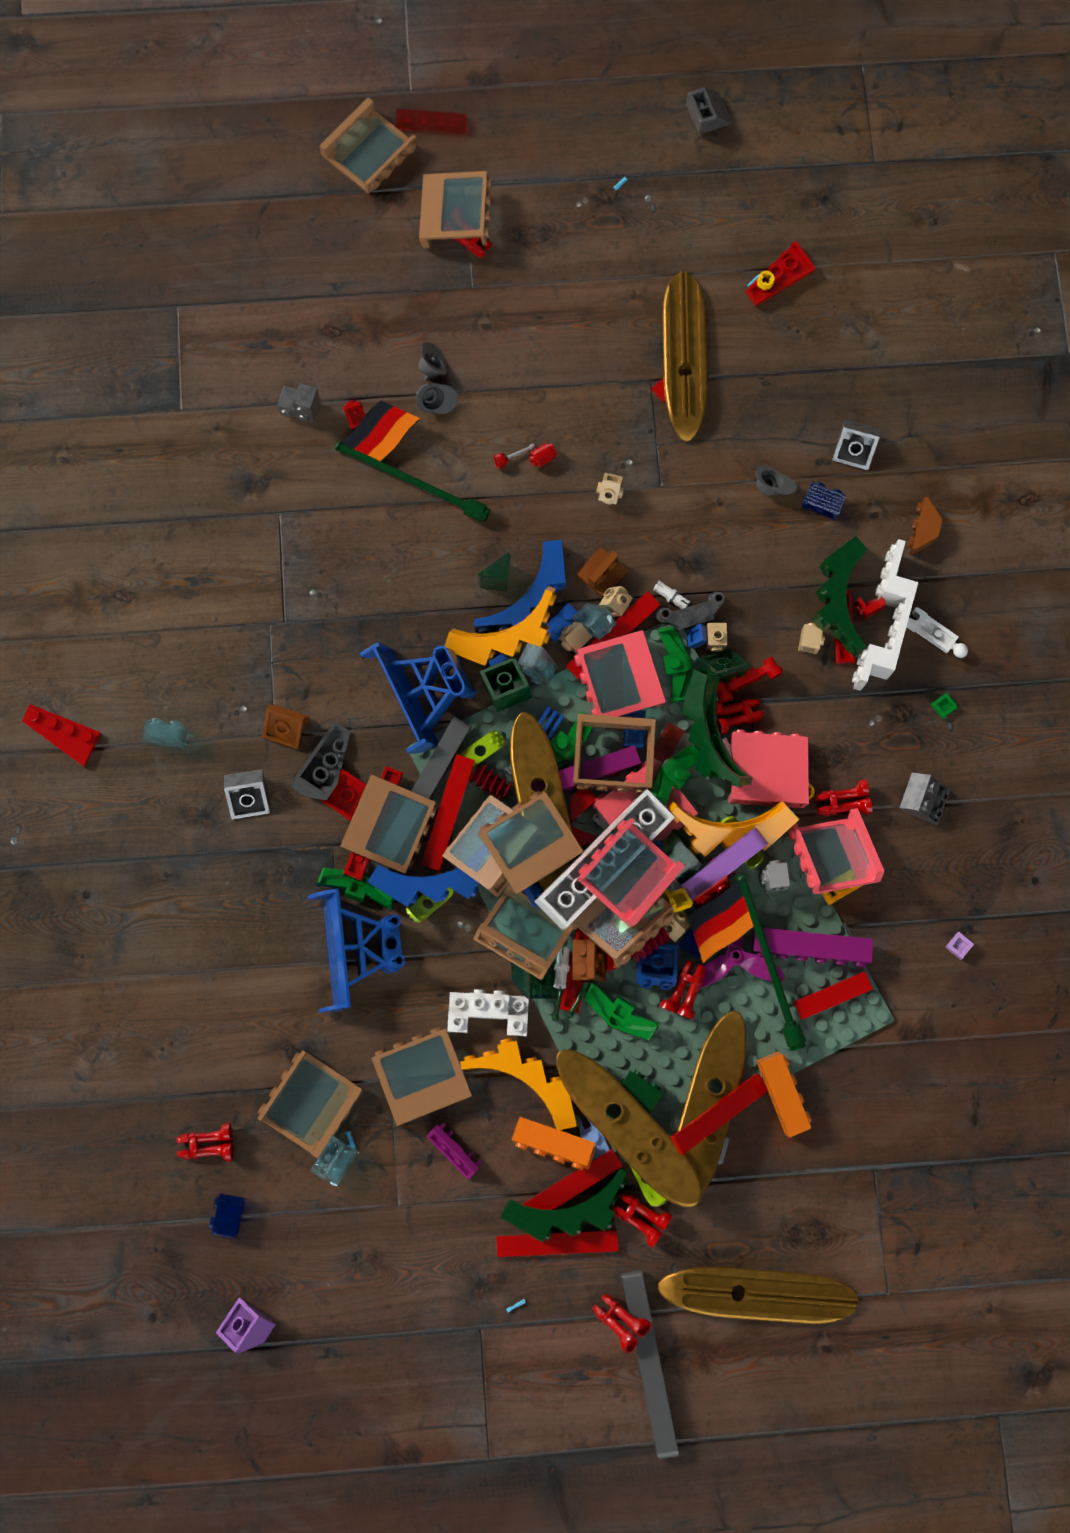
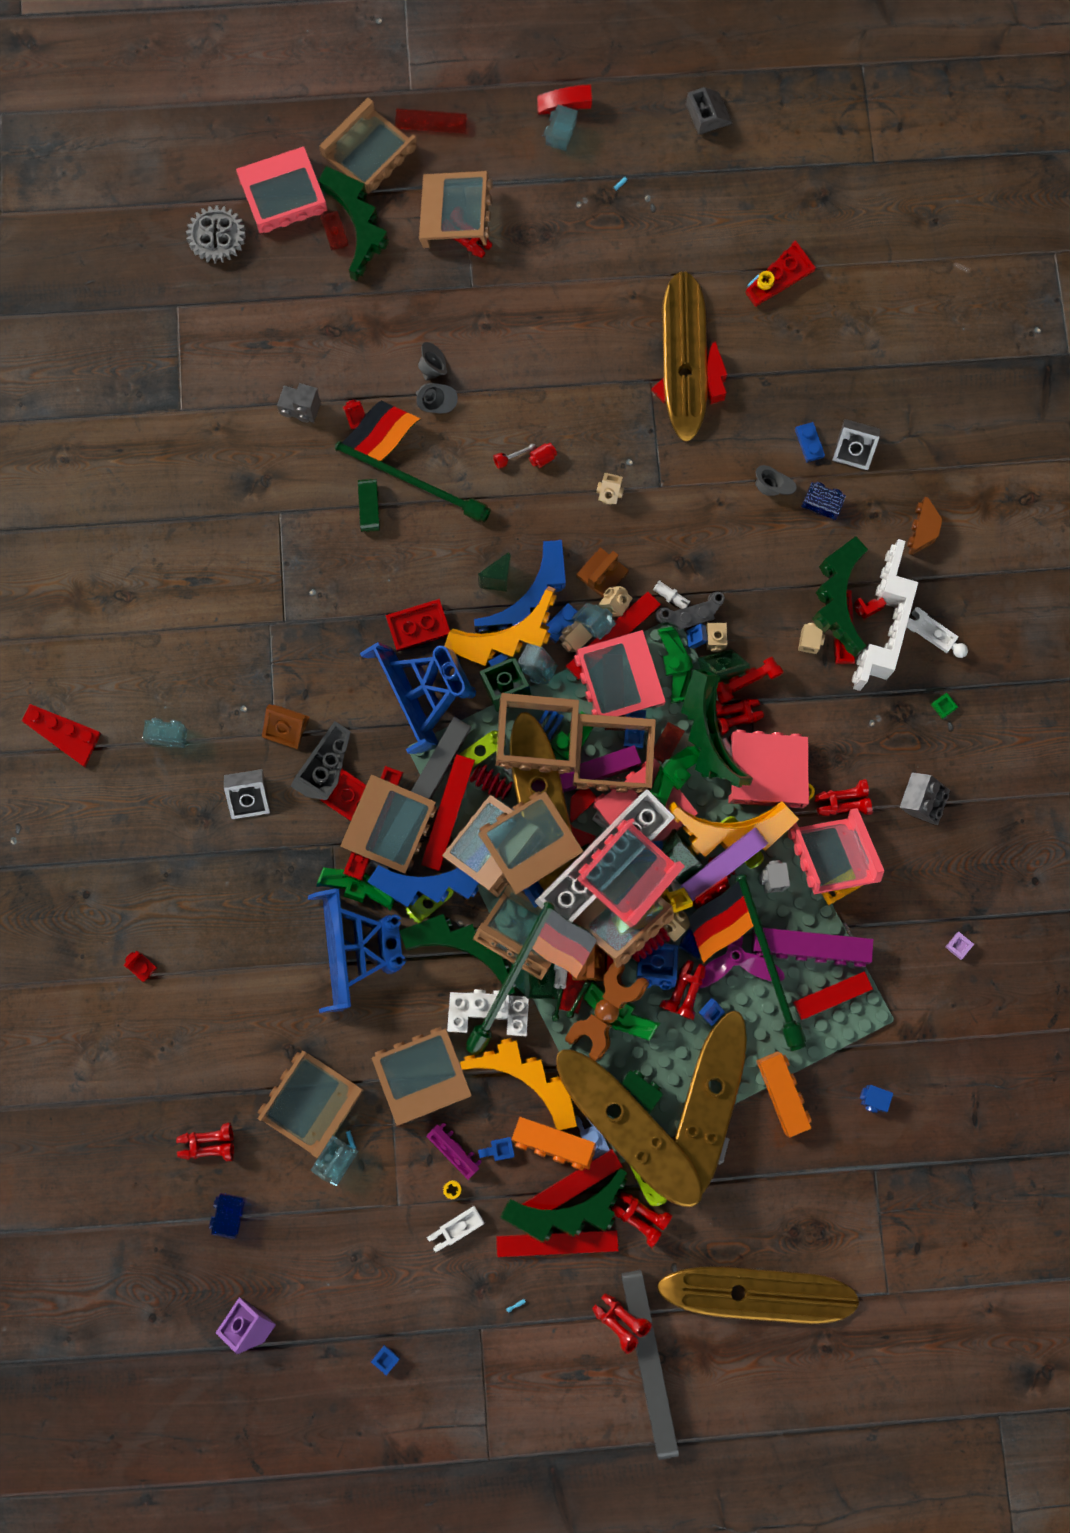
(139, 965): none -> red bracket
(232, 234): none -> light grey gear
(282, 190): none -> panel
(334, 230): none -> clear red plate
(351, 195): none -> dark green arch
(368, 505): none -> dark green beam
(385, 1360): none -> blue plate
(418, 625): none -> red plate
(437, 933): none -> dark green arch
(454, 1183): none -> yellow bush
(458, 1227): none -> white hinge
(500, 1149): none -> blue plate
(537, 703): none -> medium nougat window
(557, 942): none -> flag
(561, 127): none -> clear light blue brick
(571, 97): none -> red slope
(606, 1011): none -> dark orange piece
(711, 1012): none -> blue plate
(715, 375): none -> red slope
(719, 1114): red tile -> none
(809, 442): none -> blue plate
(875, 1099): none -> blue brick

